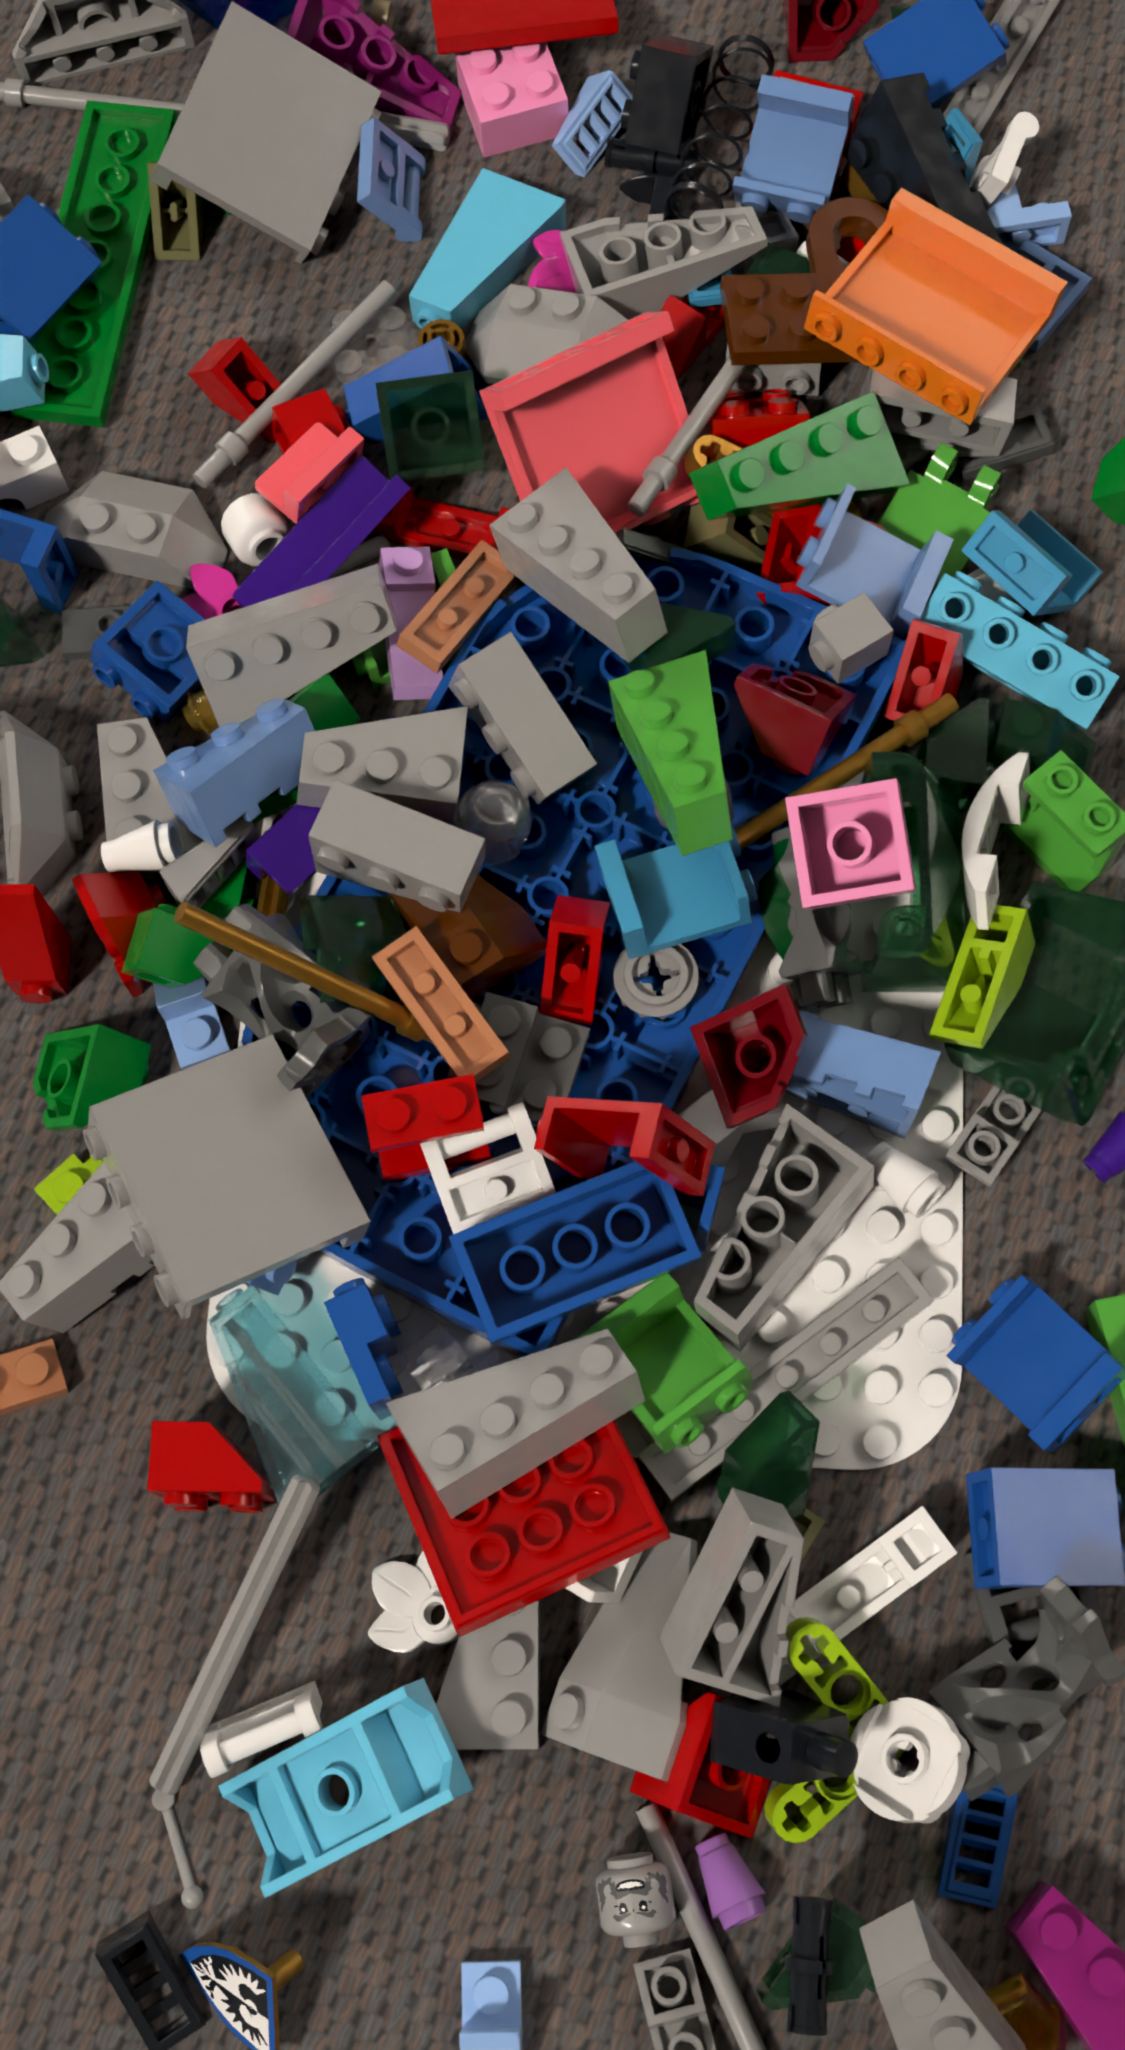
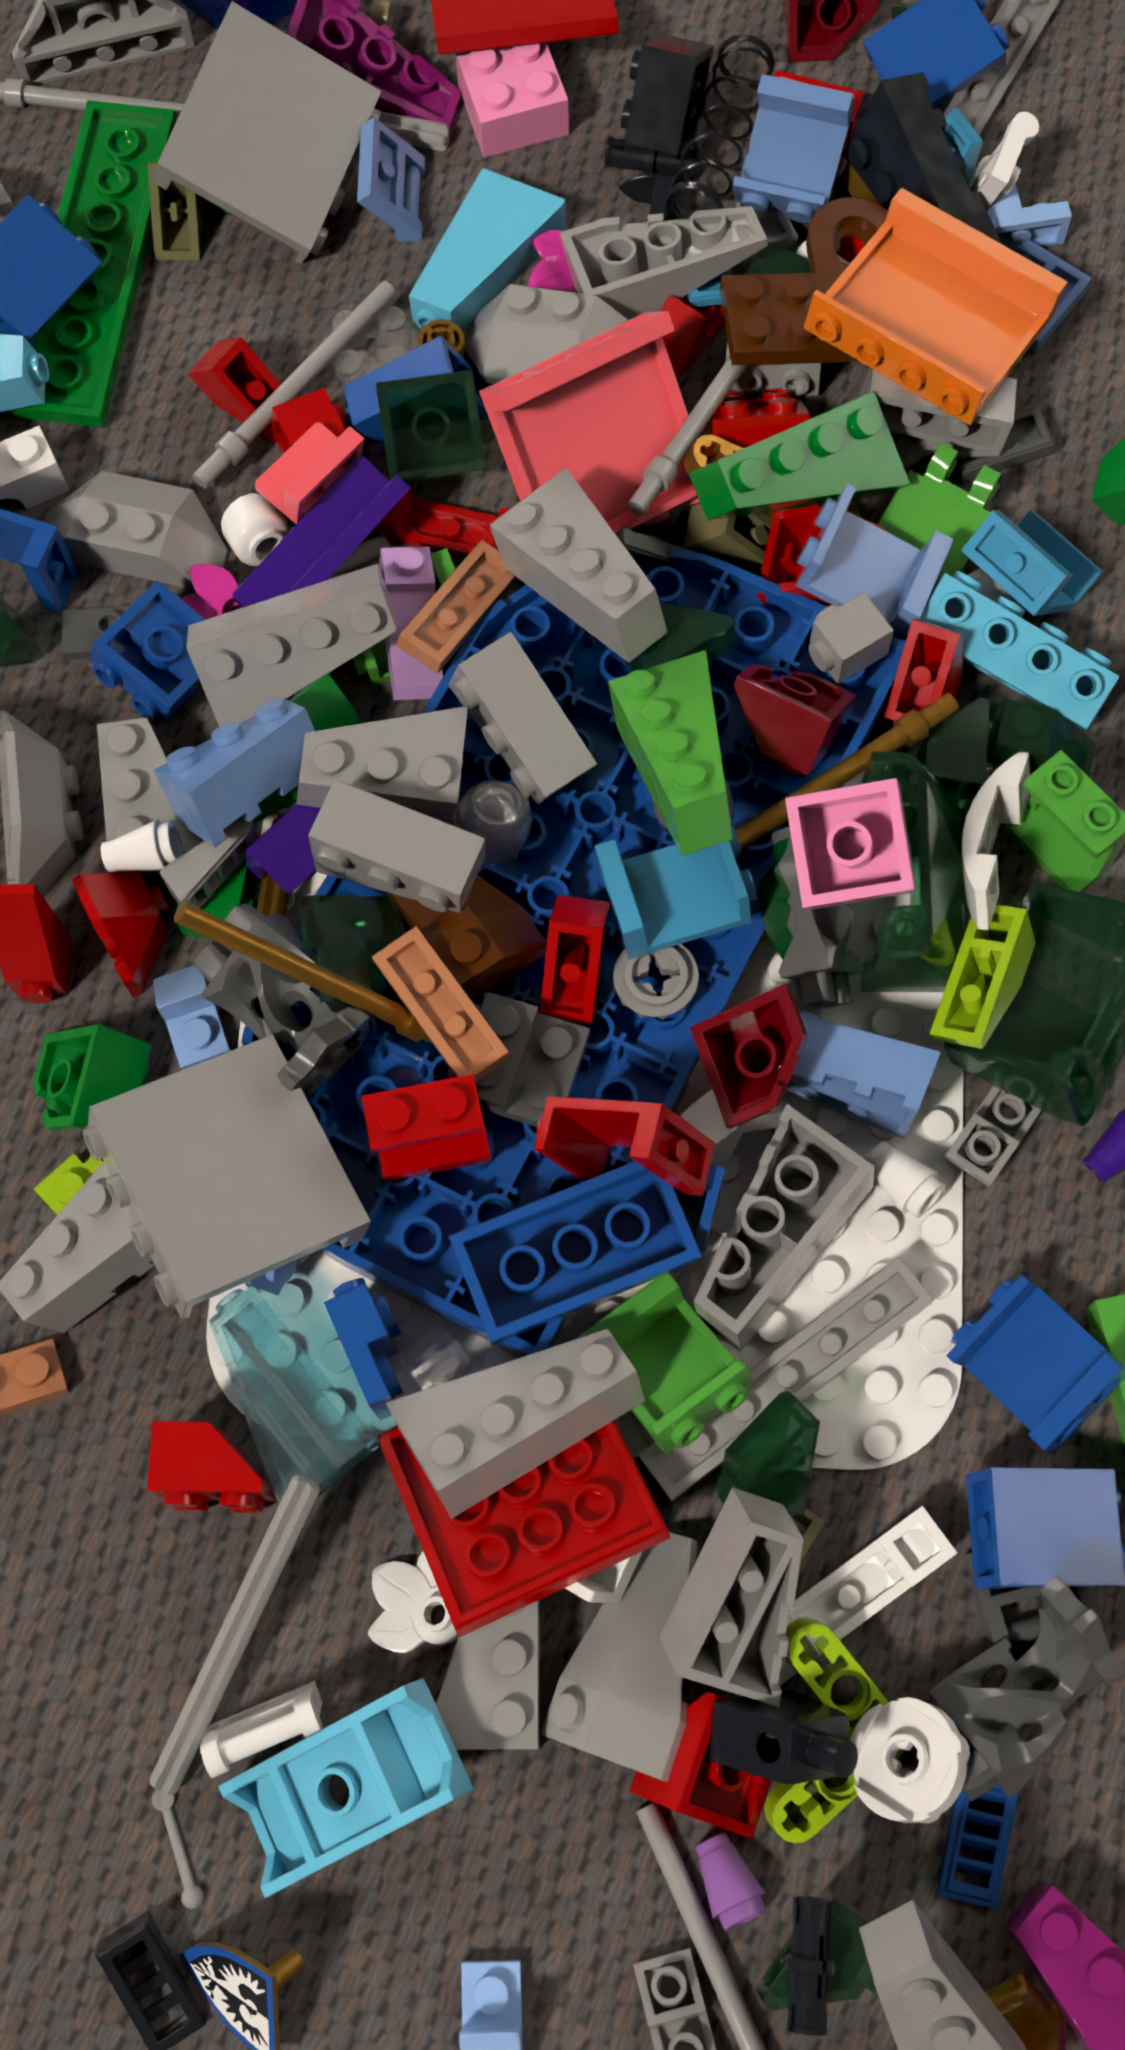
(163, 949): green slope -> none
(199, 713): clear yellow plate -> none
(492, 1185): white plate -> none
(607, 96): light blue slope -> none
(635, 1898): light grey head -> none

